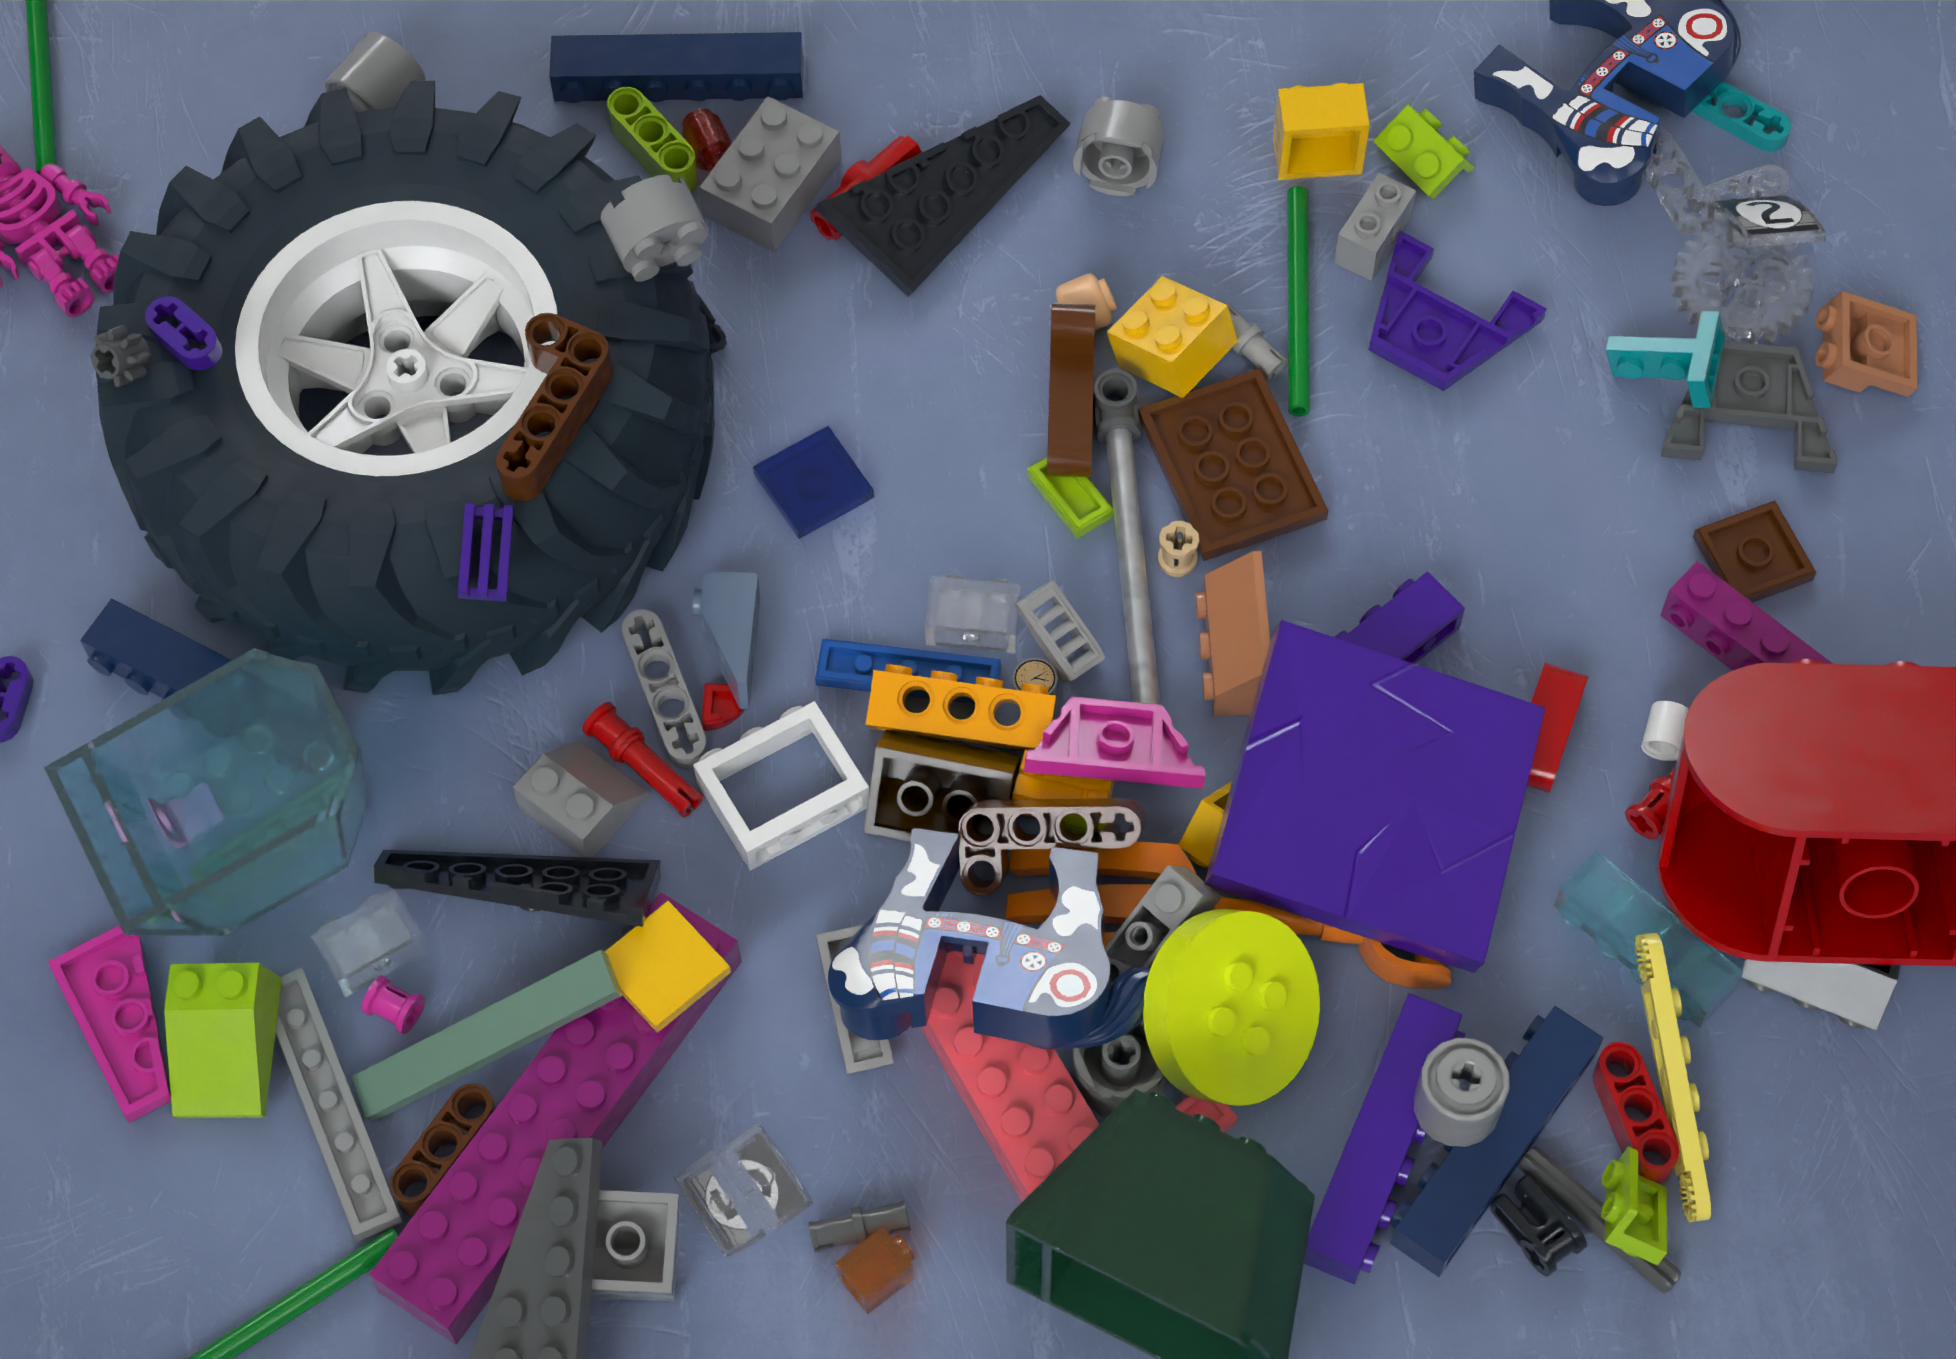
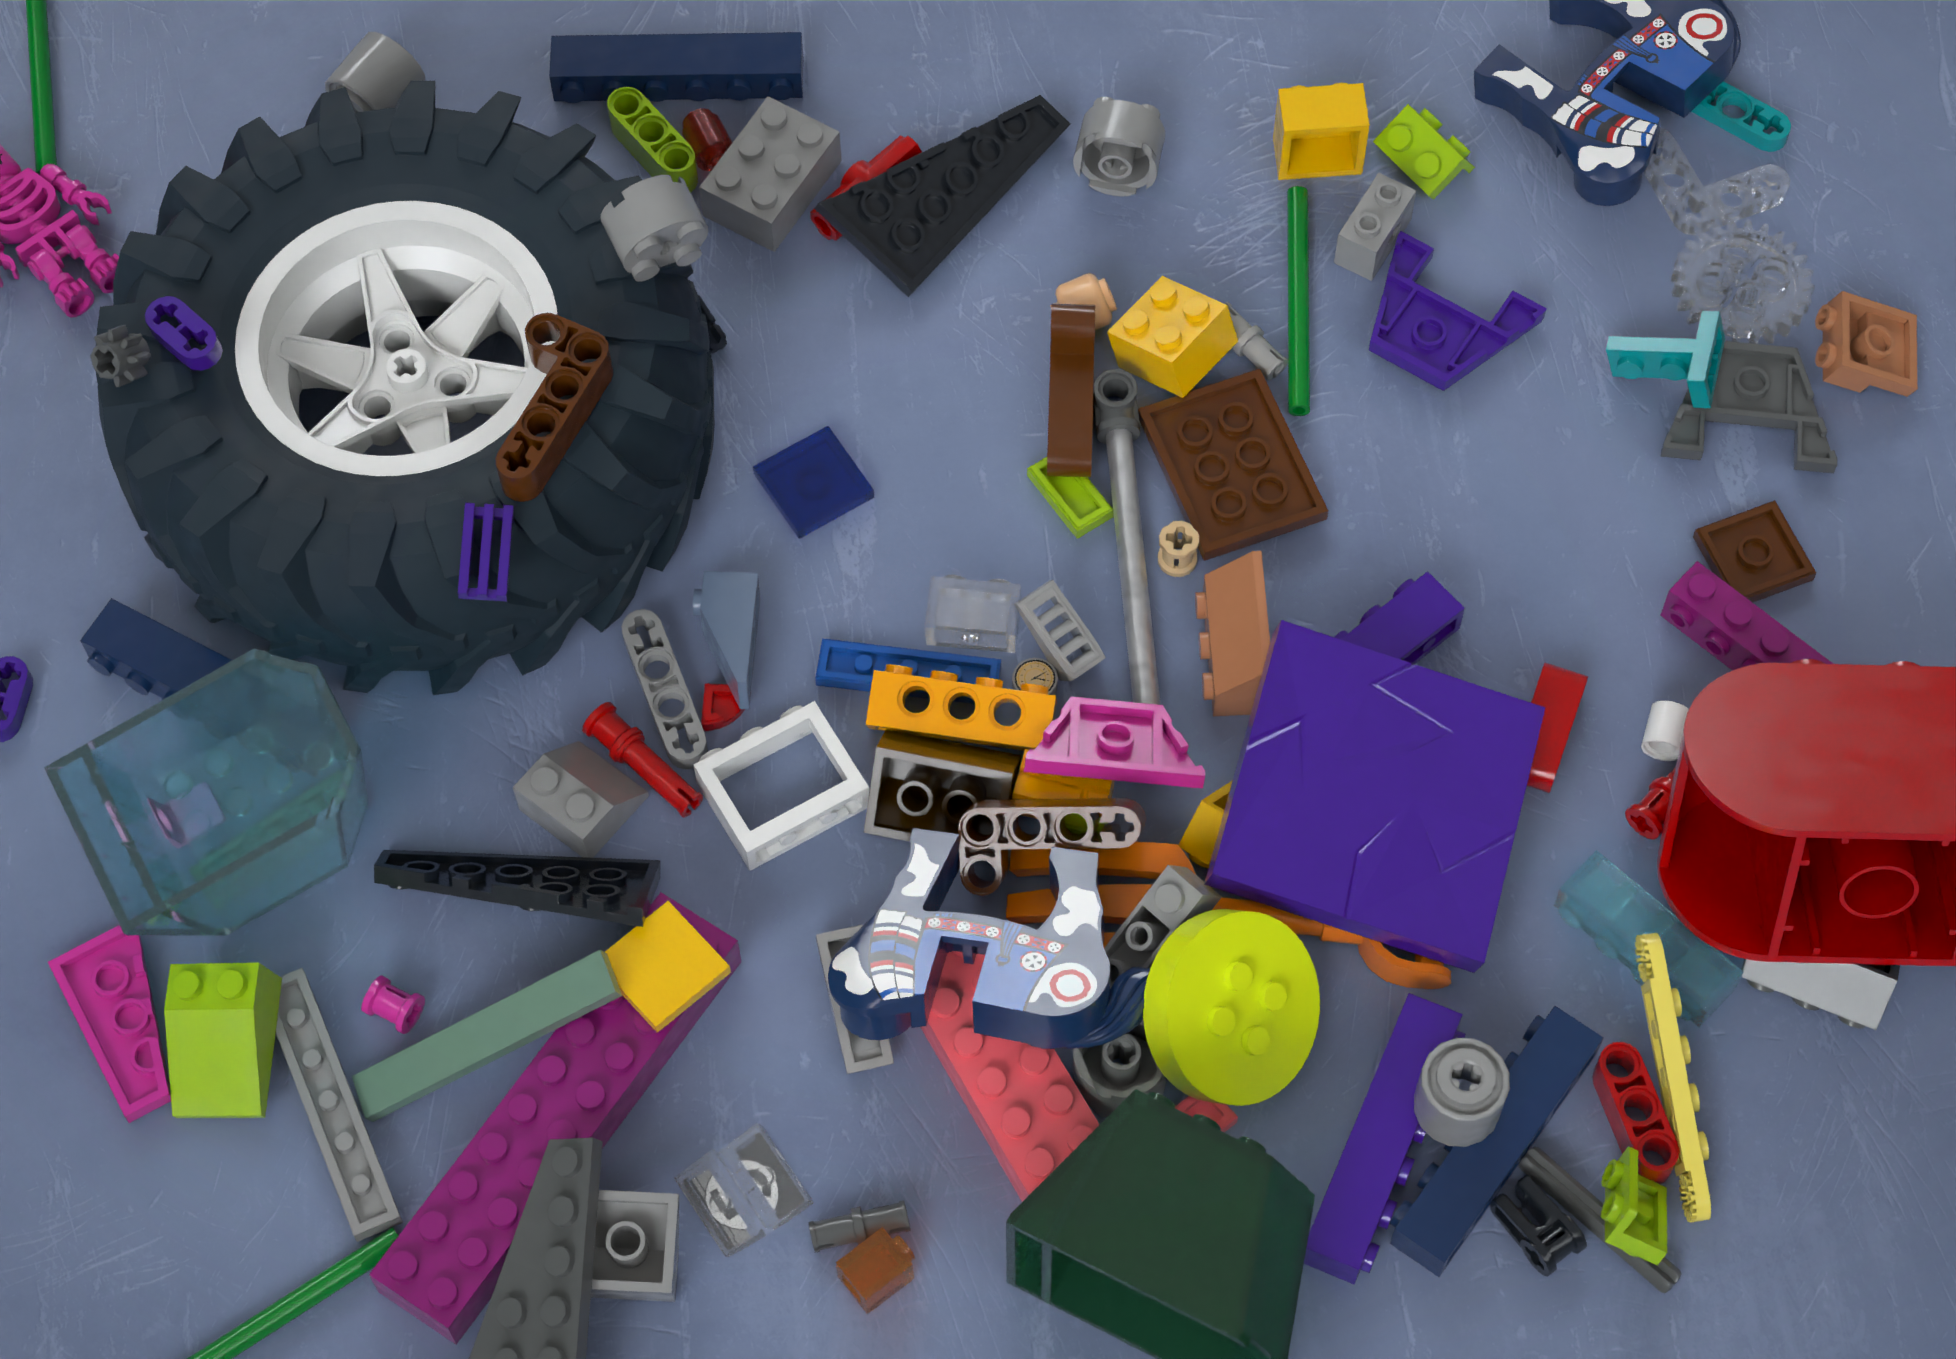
(369, 942): clear brick -> none
(446, 1127): reddish brown beam -> none
(1766, 221): slope -> none

